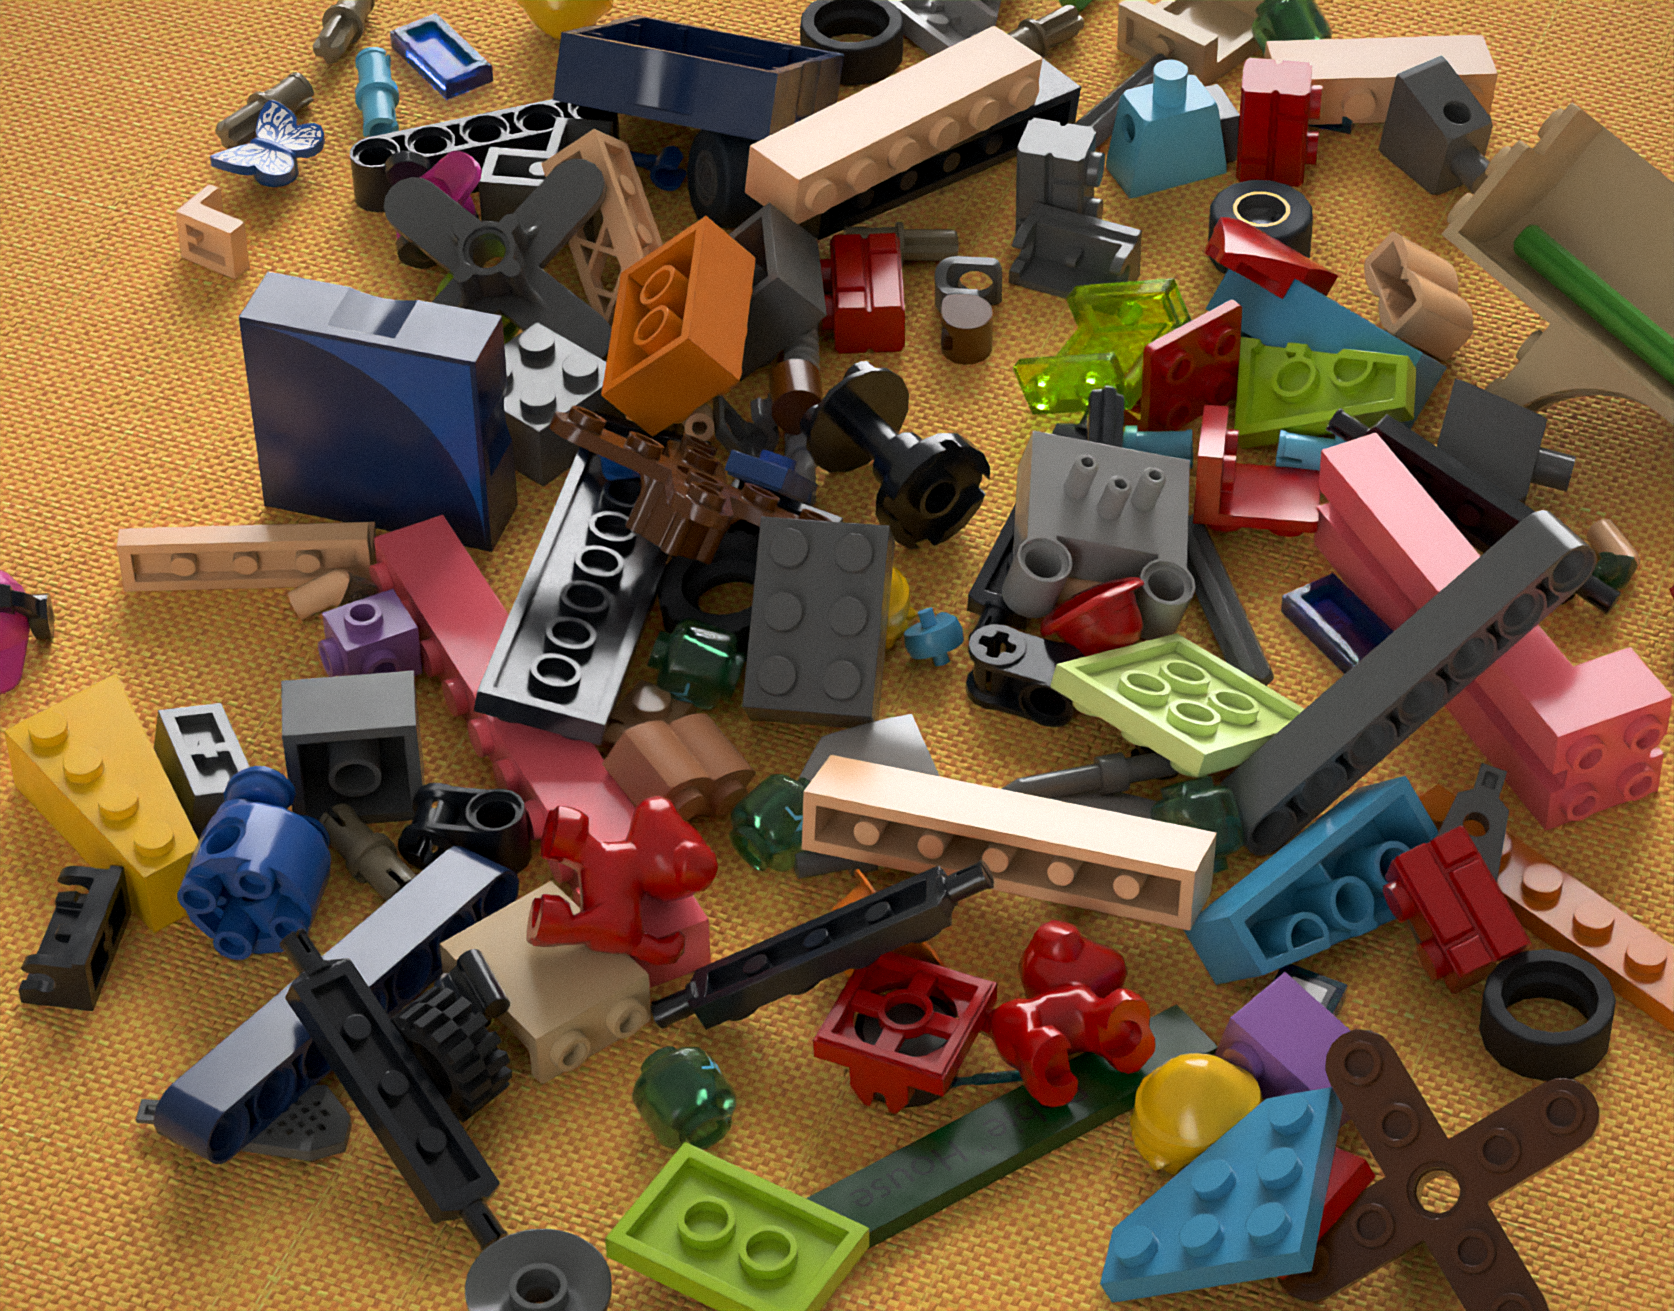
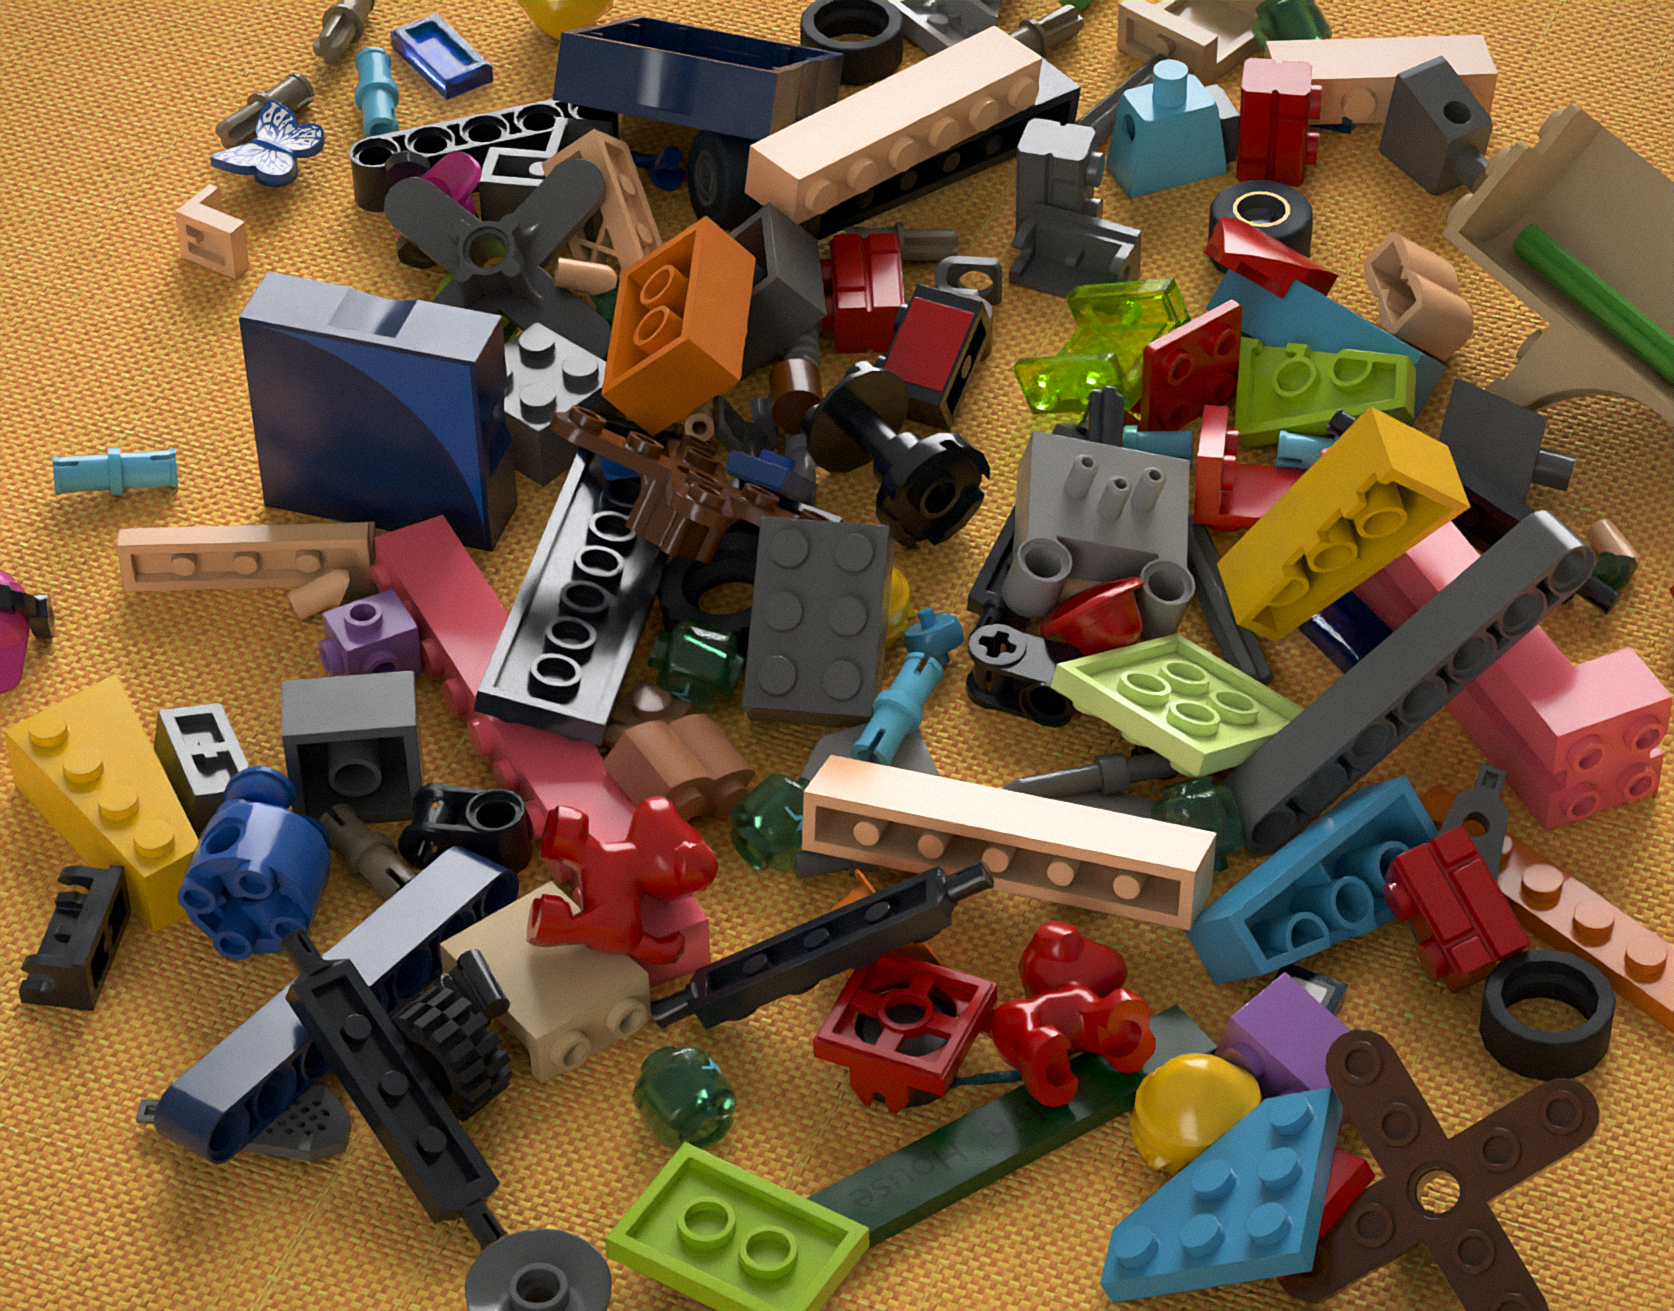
(115, 471): none -> medium azure pin
(594, 278): none -> light nougat arm
(898, 710): none -> medium azure pin
(937, 352): none -> brick
(1341, 523): none -> yellow wedge

